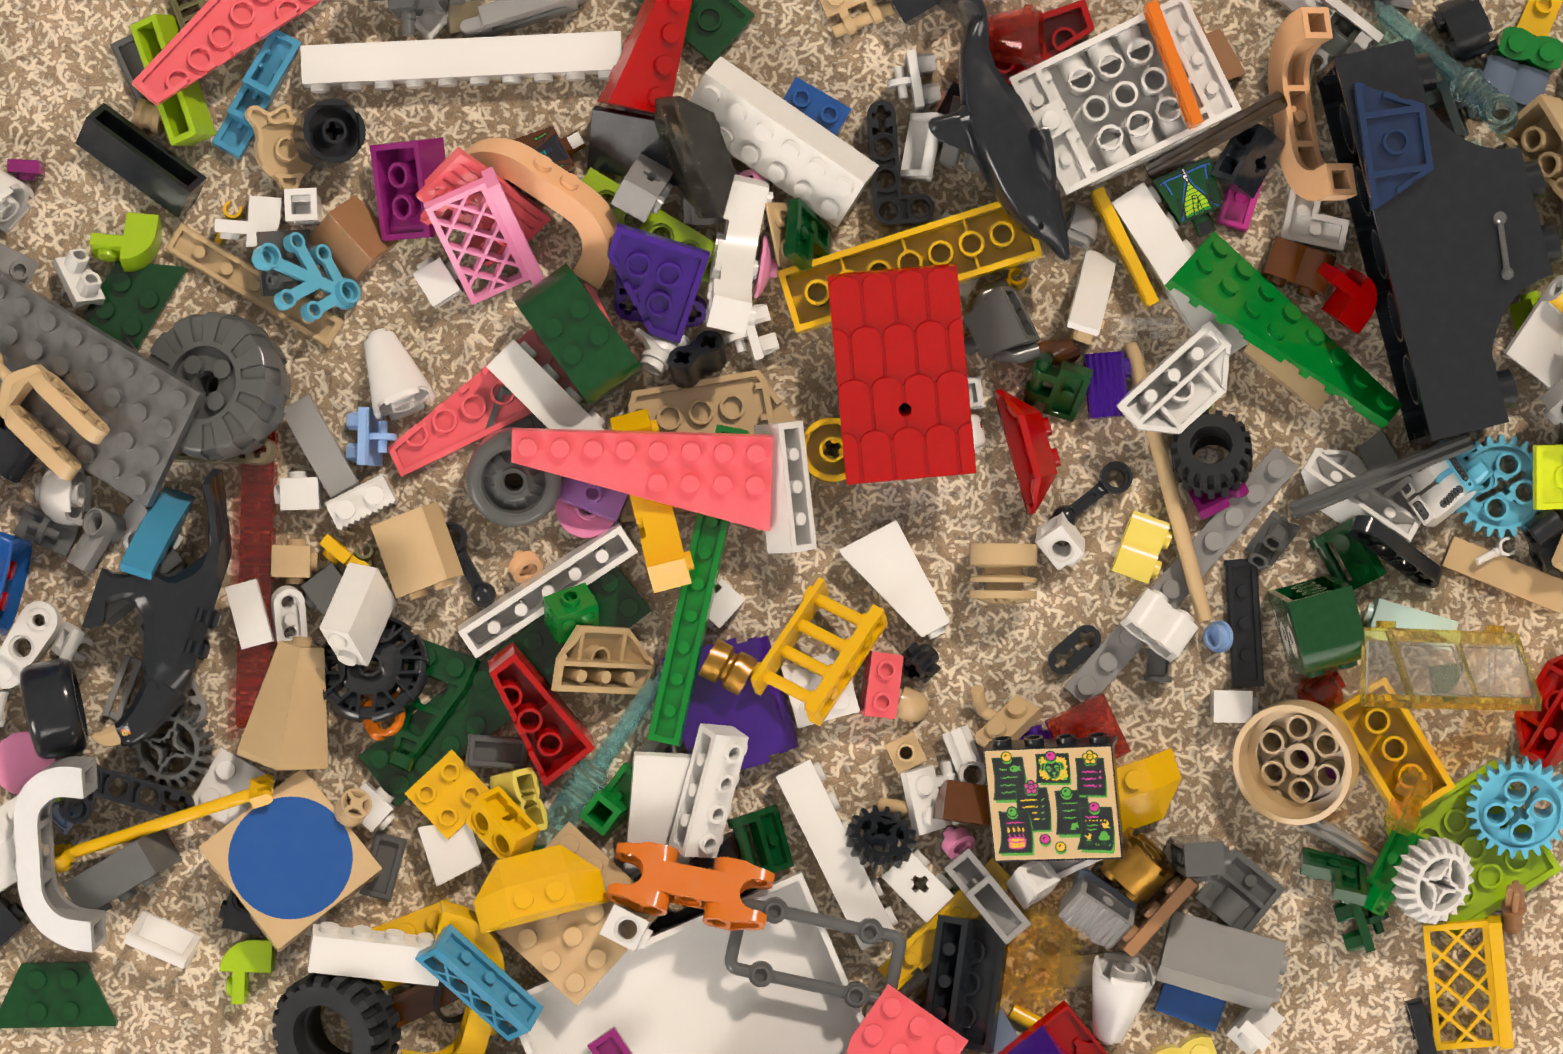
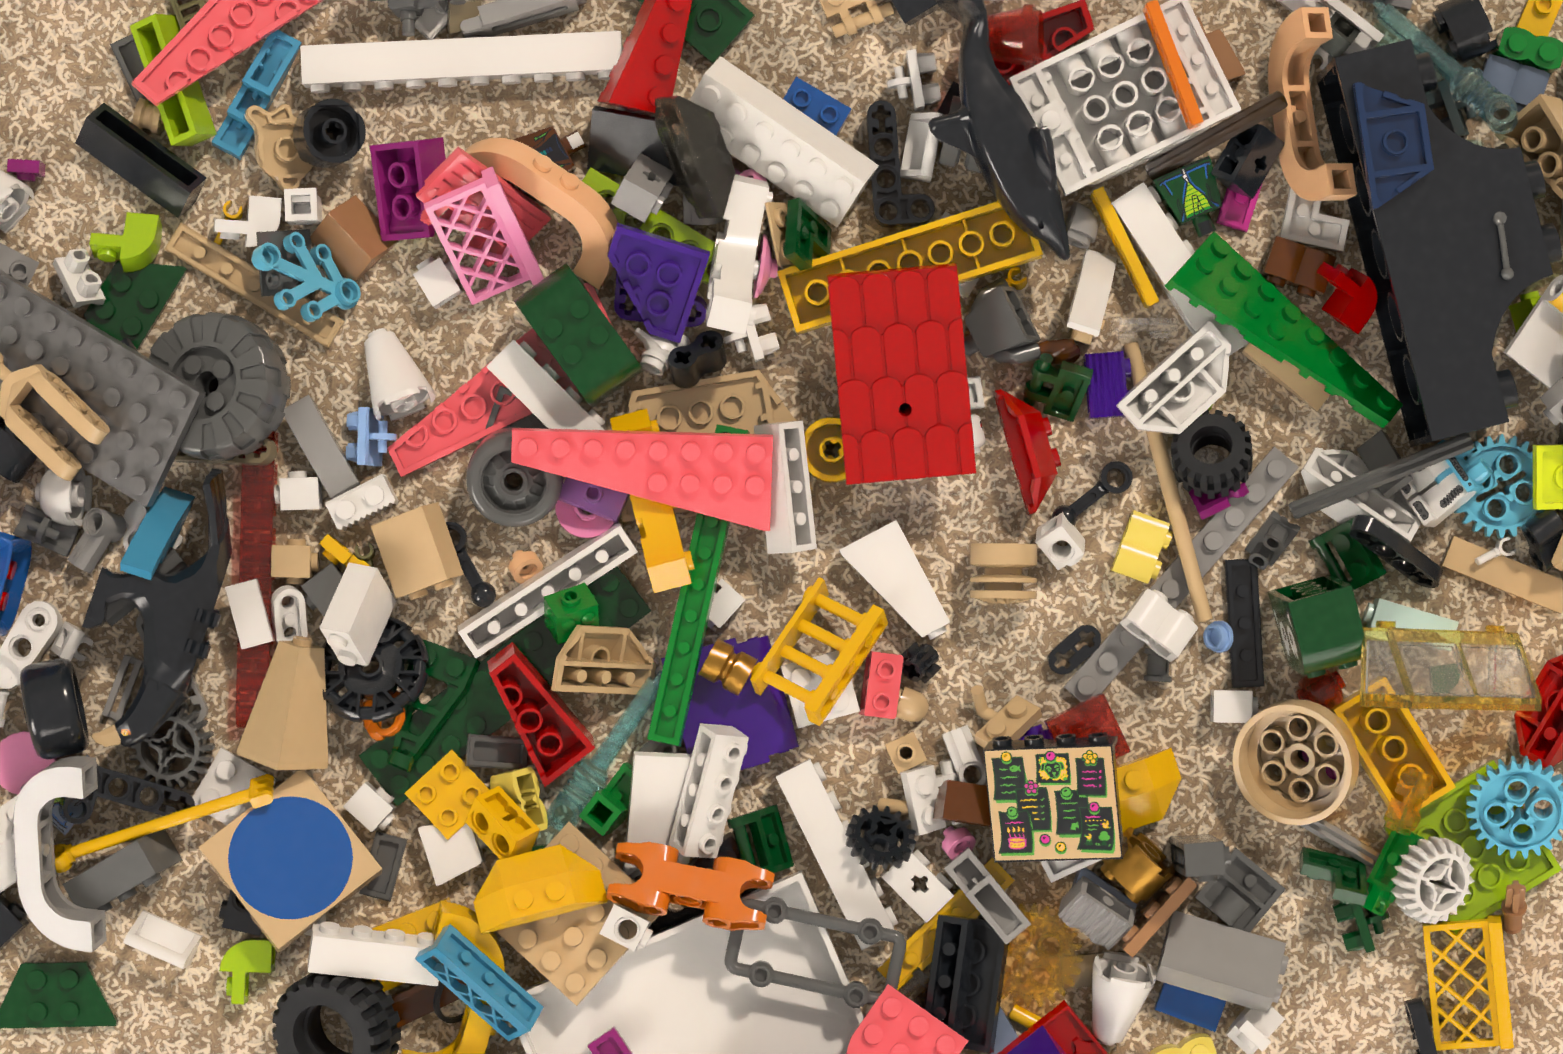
(356, 800): tan wheel -> none
(1033, 882): white brick -> none

